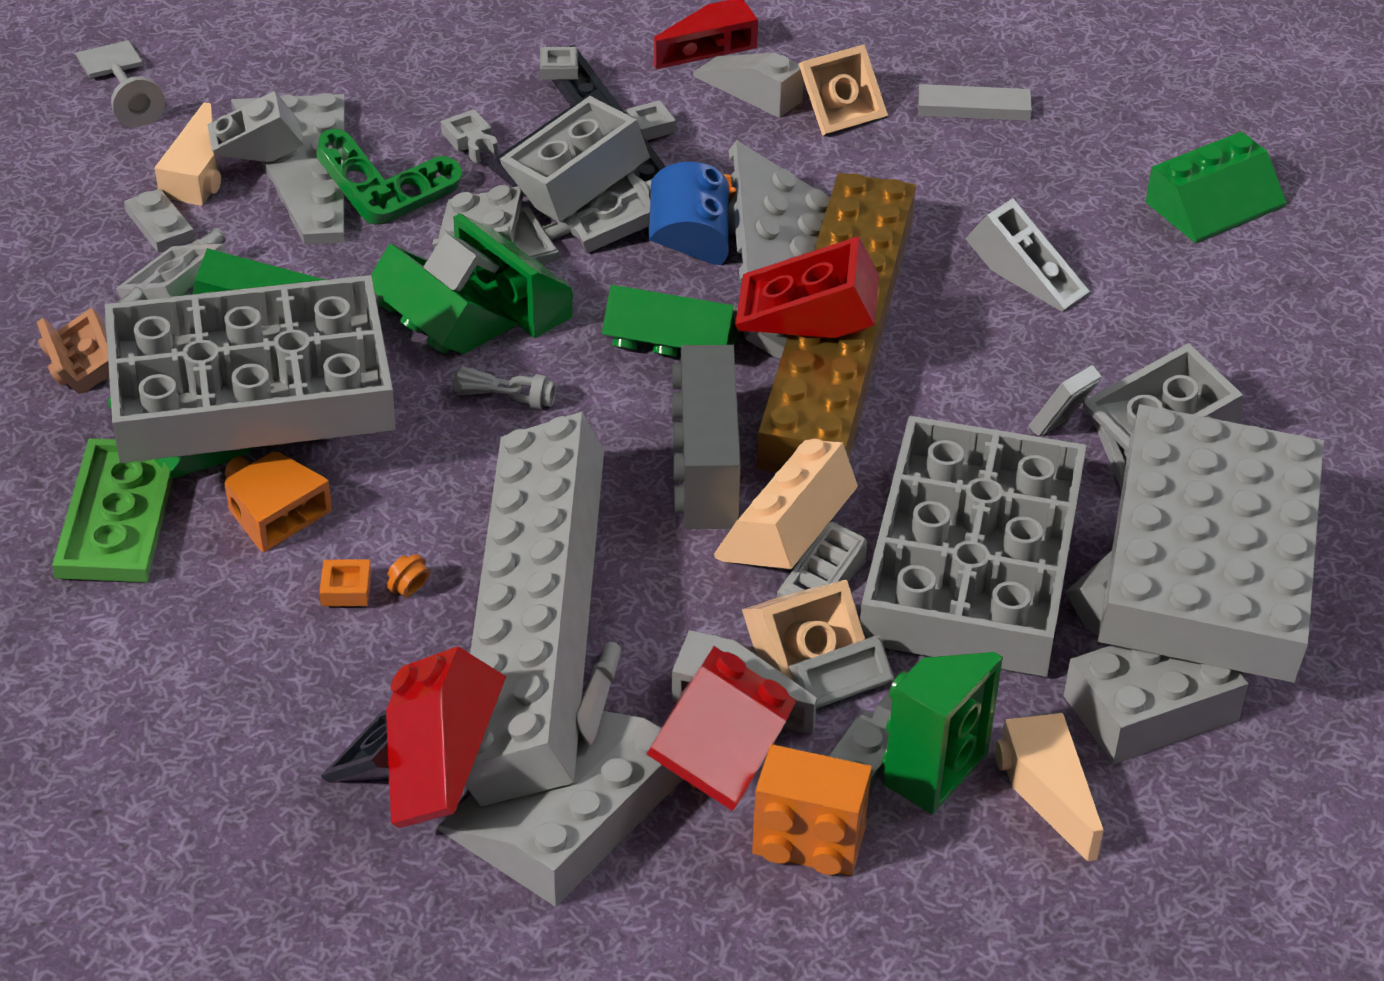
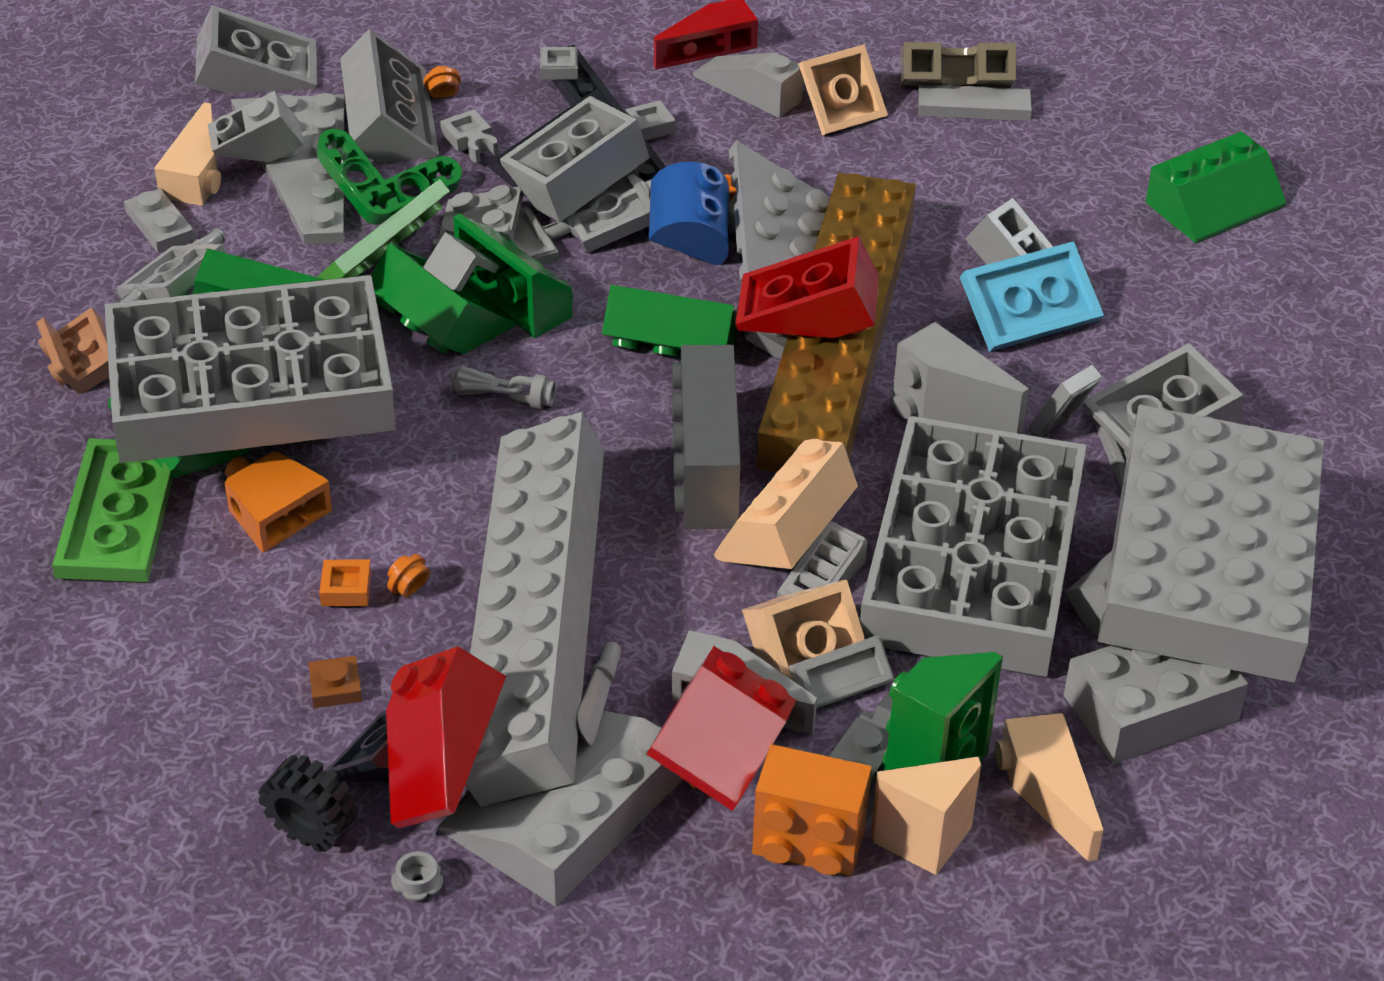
(136, 99): light grey piece -> none
(252, 56): none -> light grey slope
(308, 802): none -> black tyre
(334, 681): none -> dark orange plate
(387, 102): none -> light grey slope
(393, 230): none -> bright green plate
(417, 865): none -> light grey plate
(442, 82): none -> orange plate
(925, 810): none -> light nougat slope
(955, 384): none -> light grey slope
(973, 66): none -> dark tan arch
(1031, 296): none -> medium azure plate

